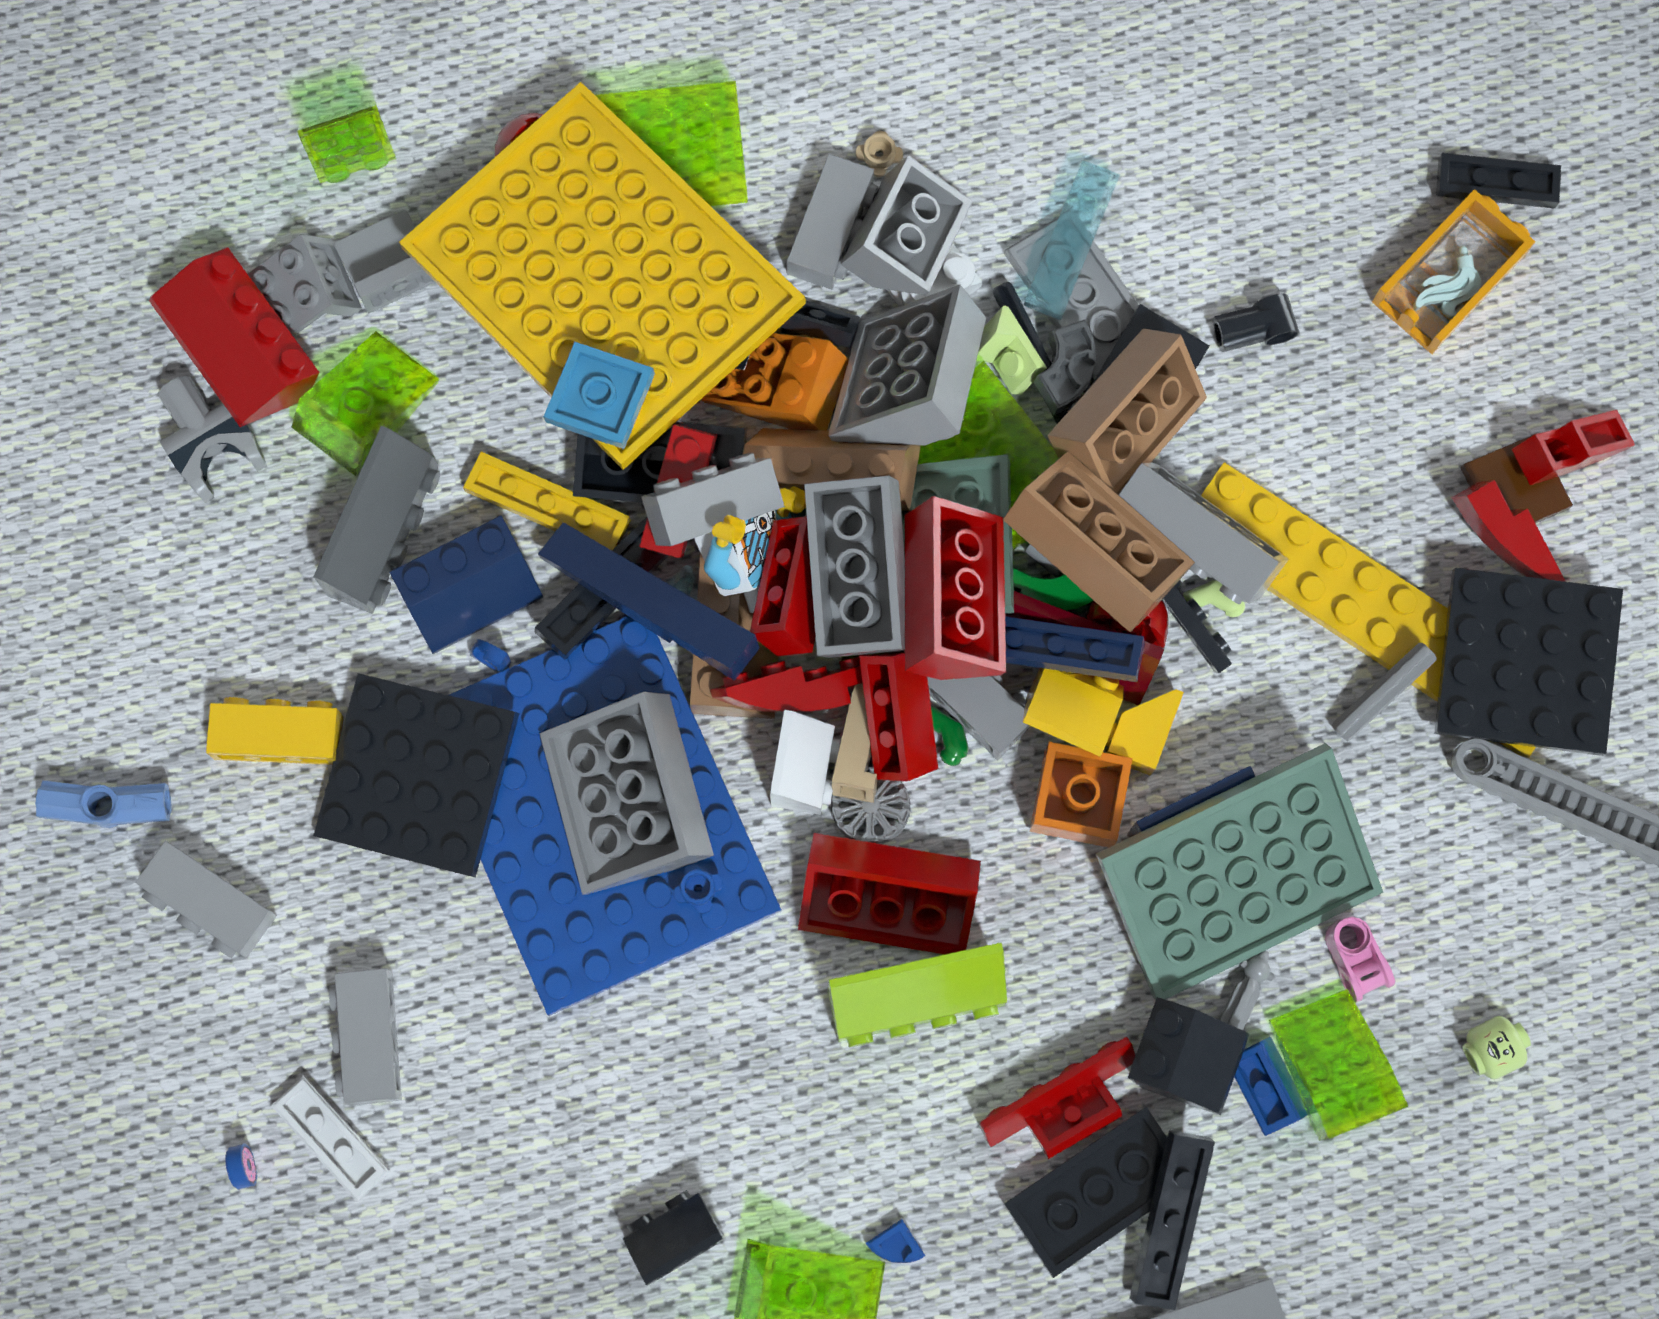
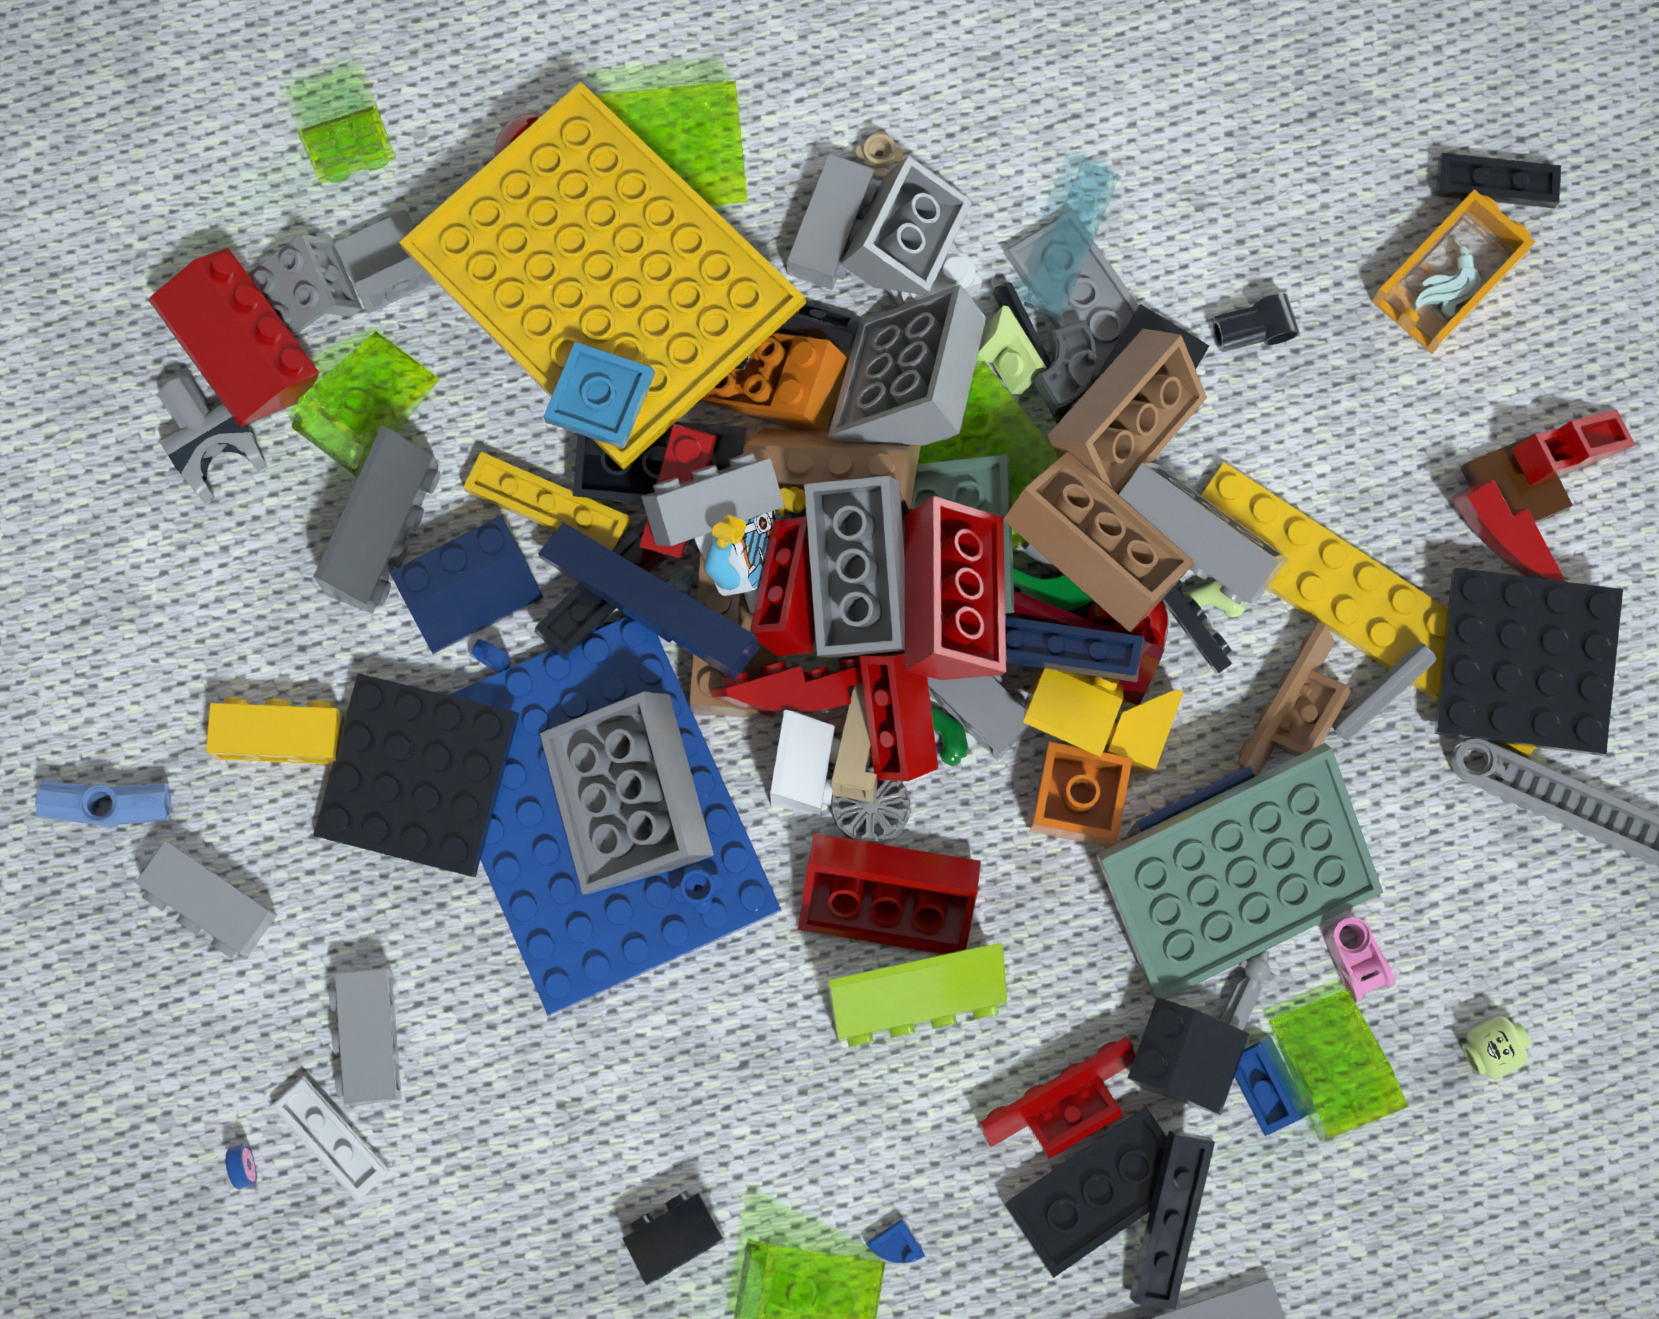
(1302, 707): none -> medium nougat bracket

